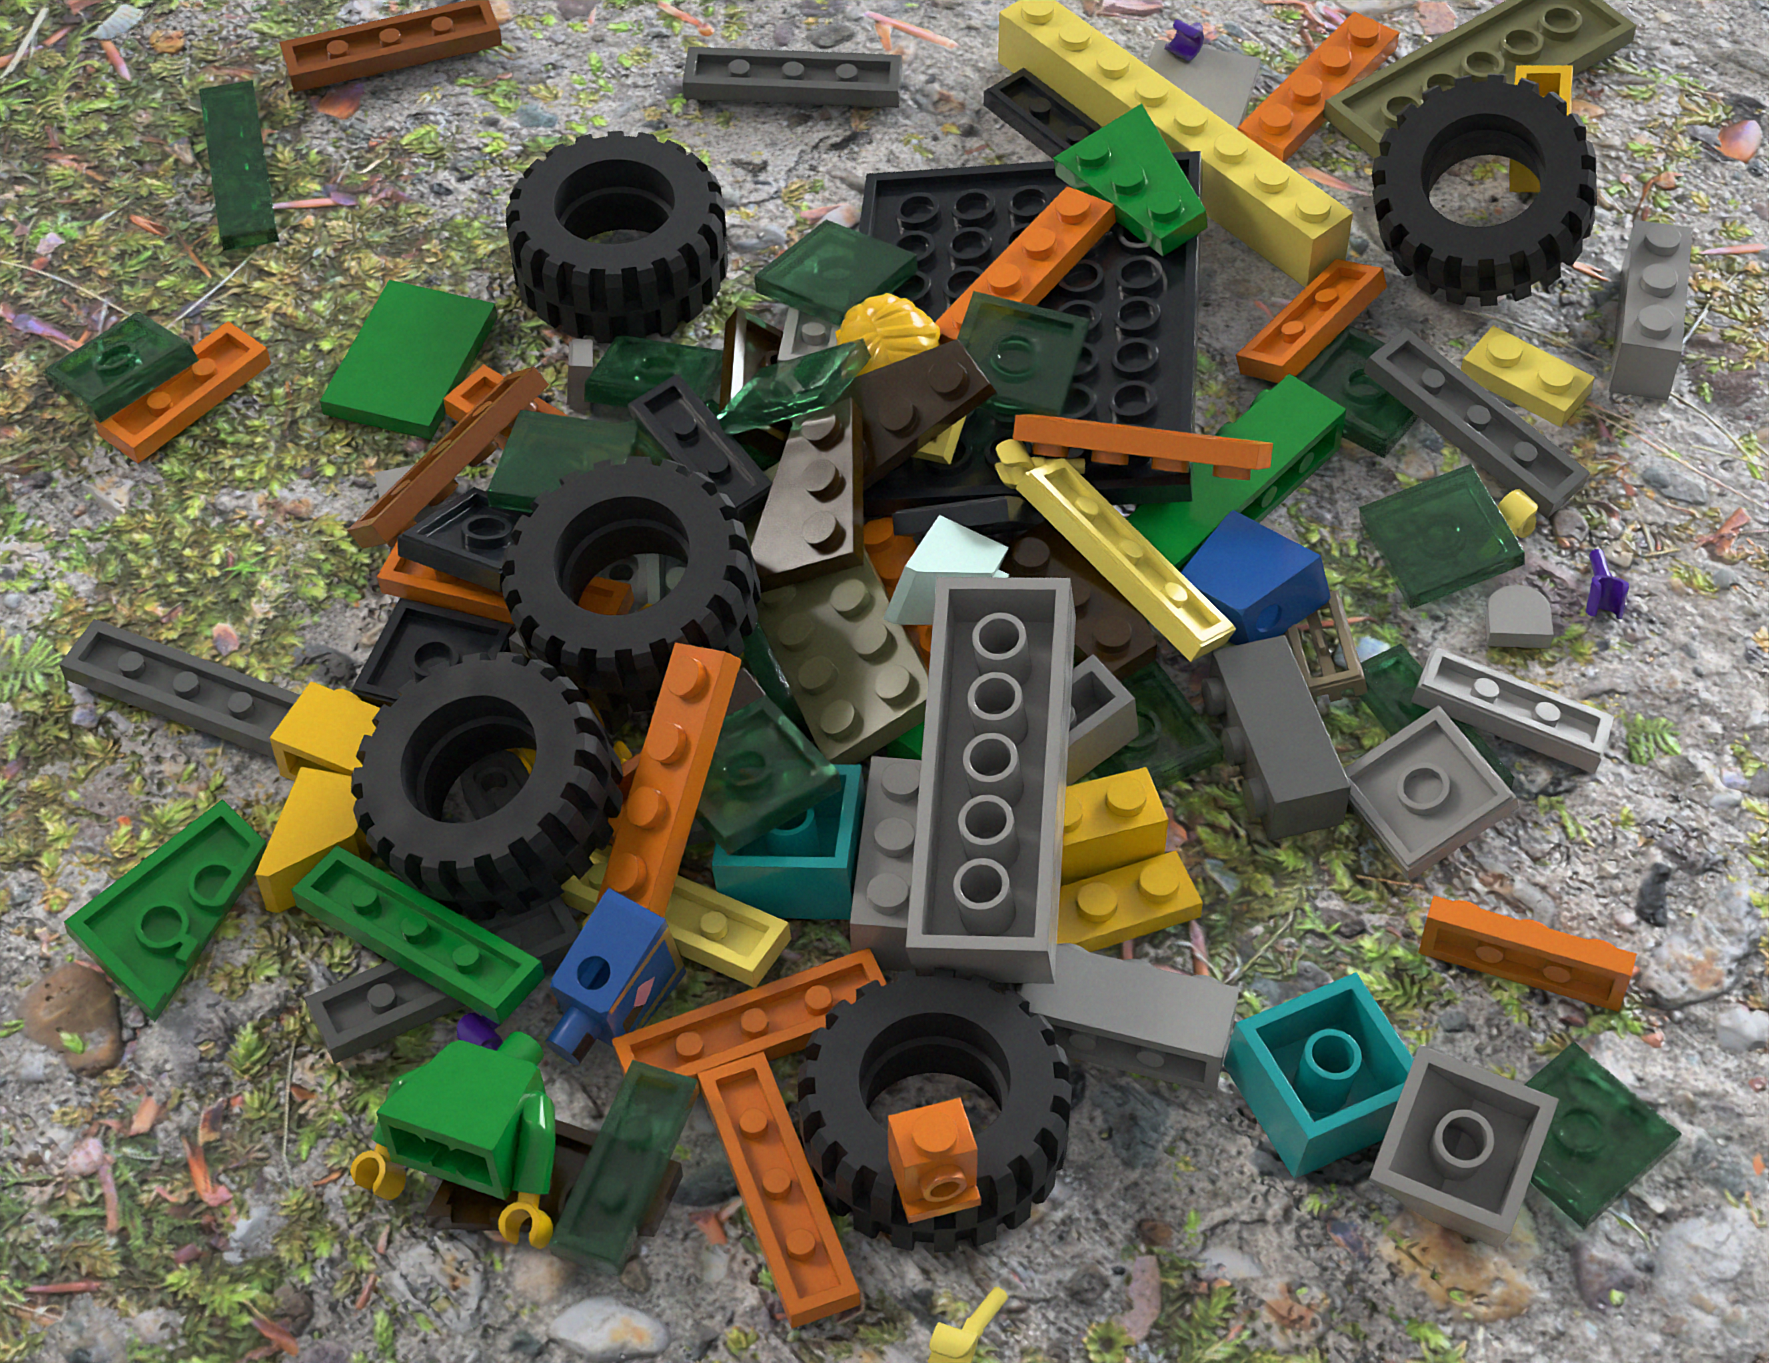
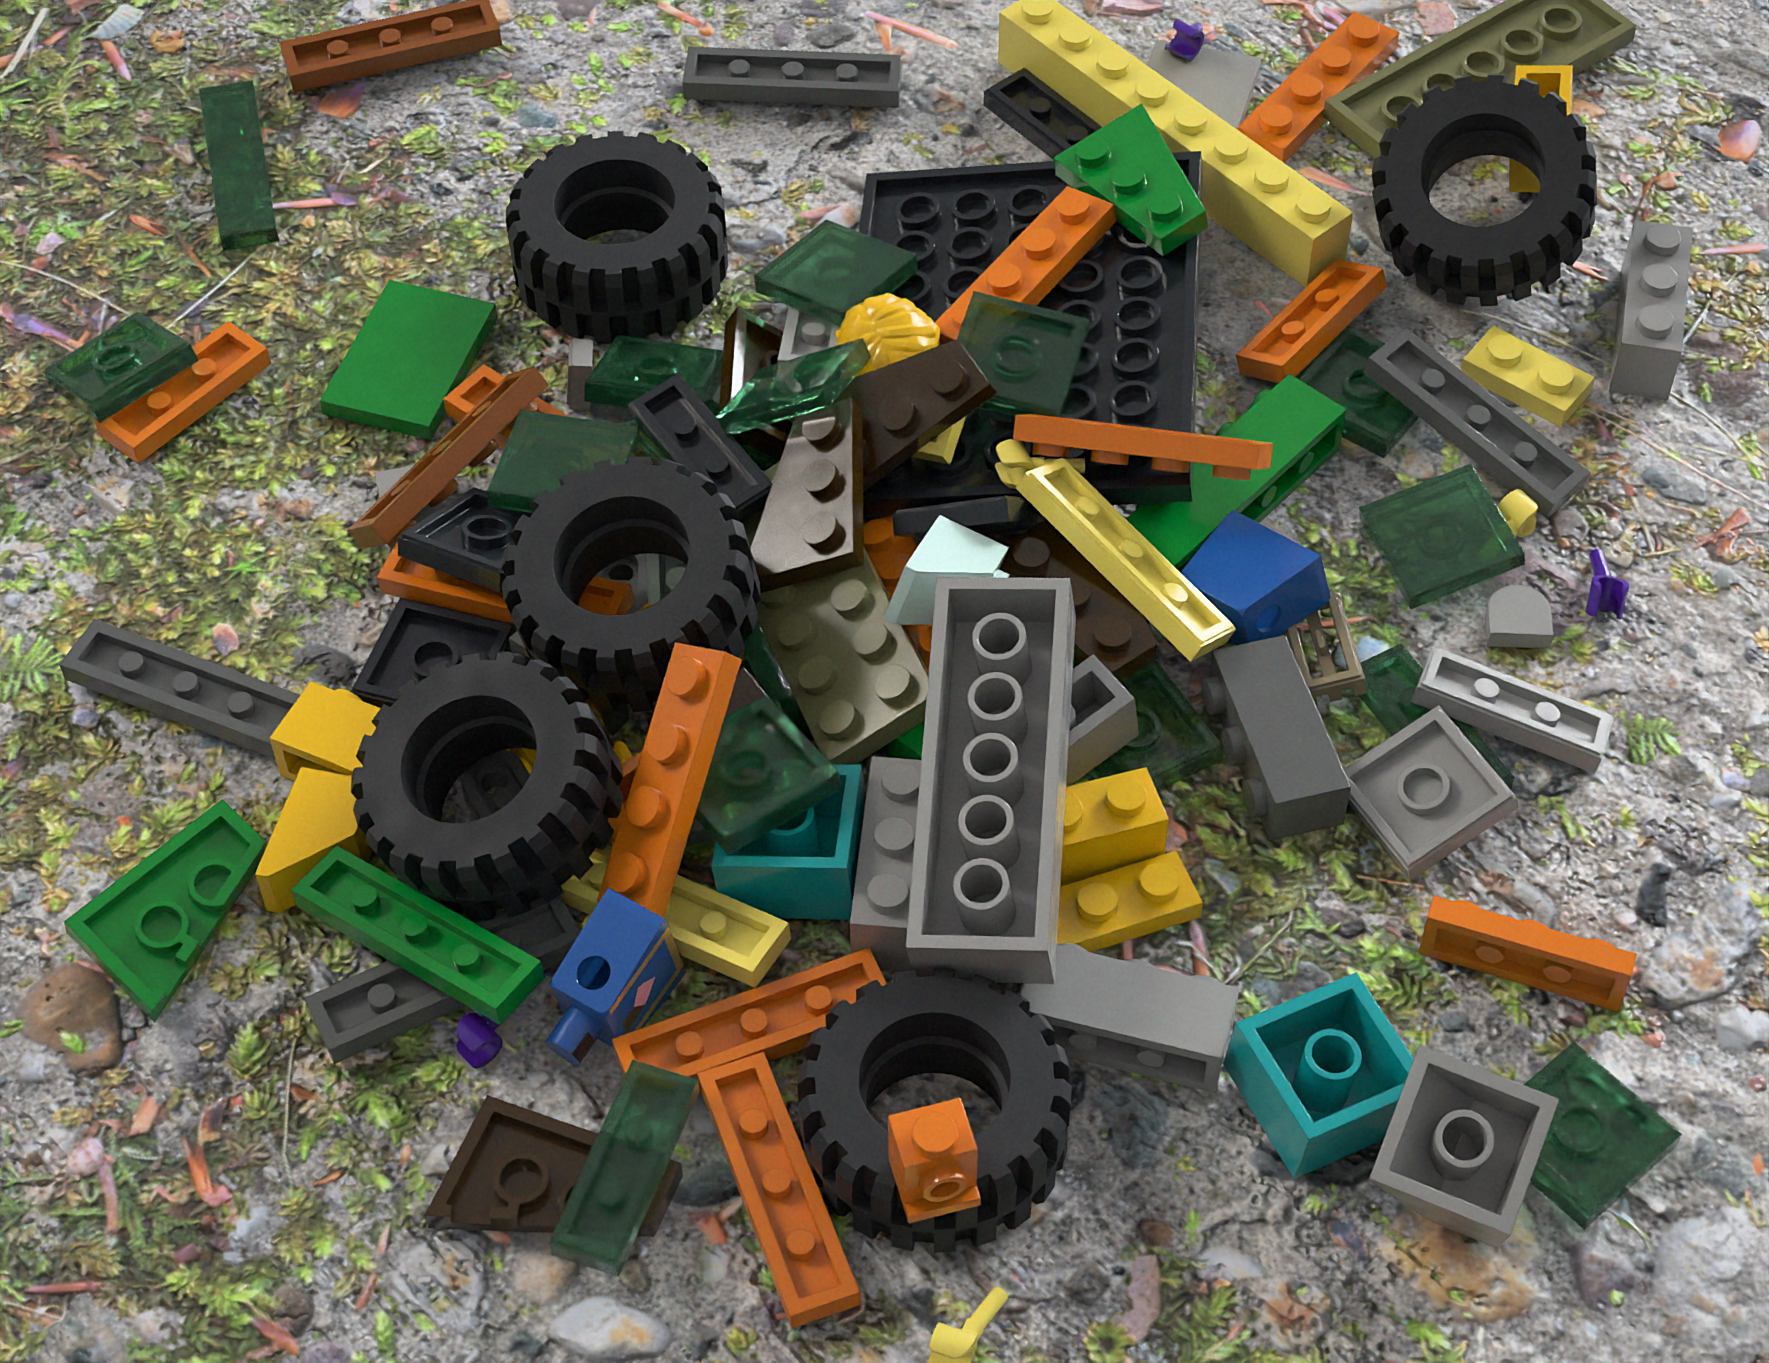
(473, 1122): green torso -> none

